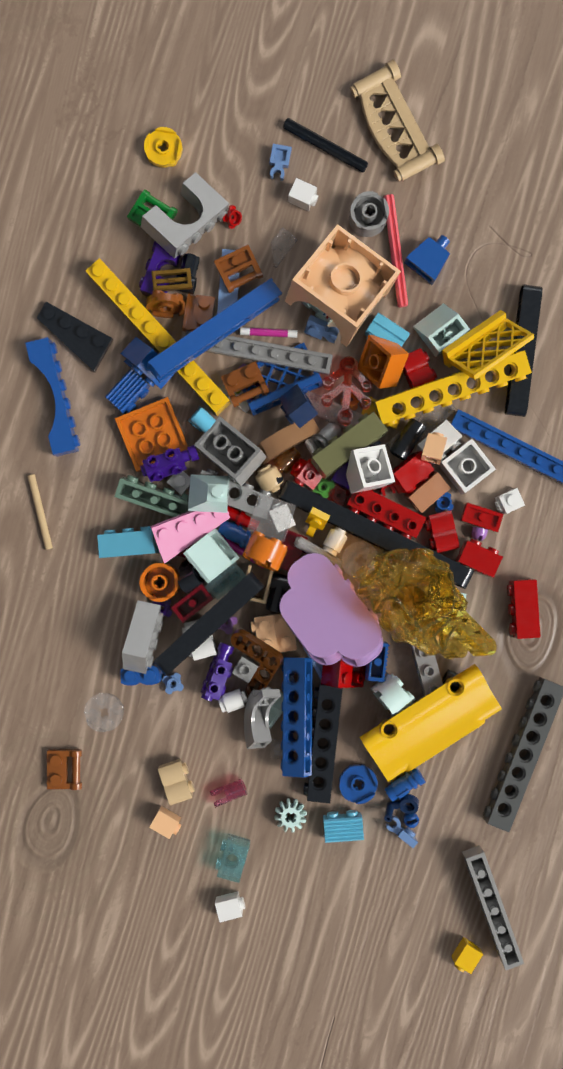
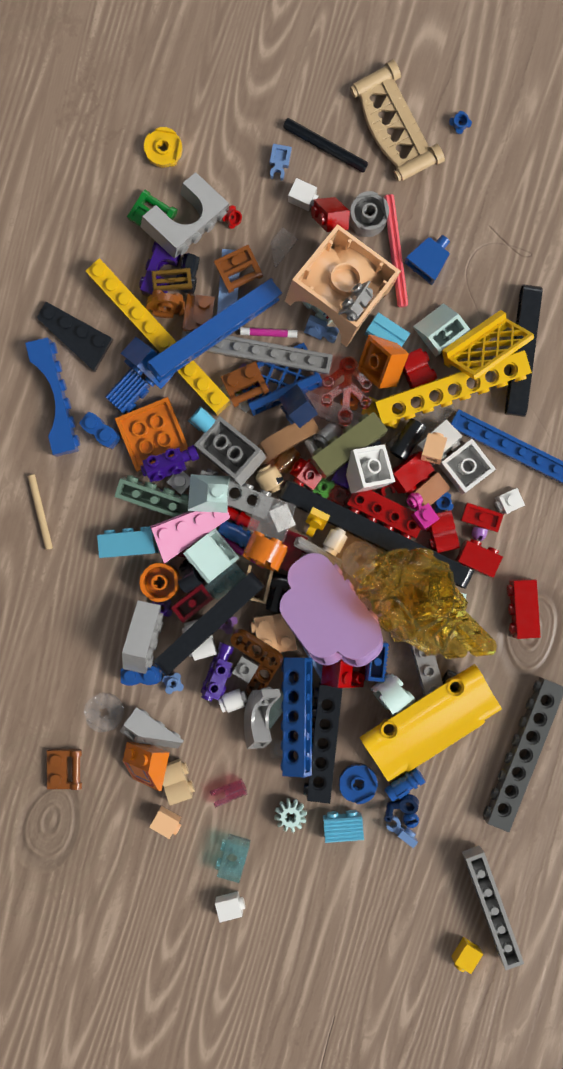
(104, 434): none -> blue brick
(145, 730): none -> light grey slope
(146, 763): none -> orange slope
(329, 213): none -> red brick
(360, 294): none -> light grey hinge
(424, 515): none -> dark pink plate
(463, 117): none -> blue plate

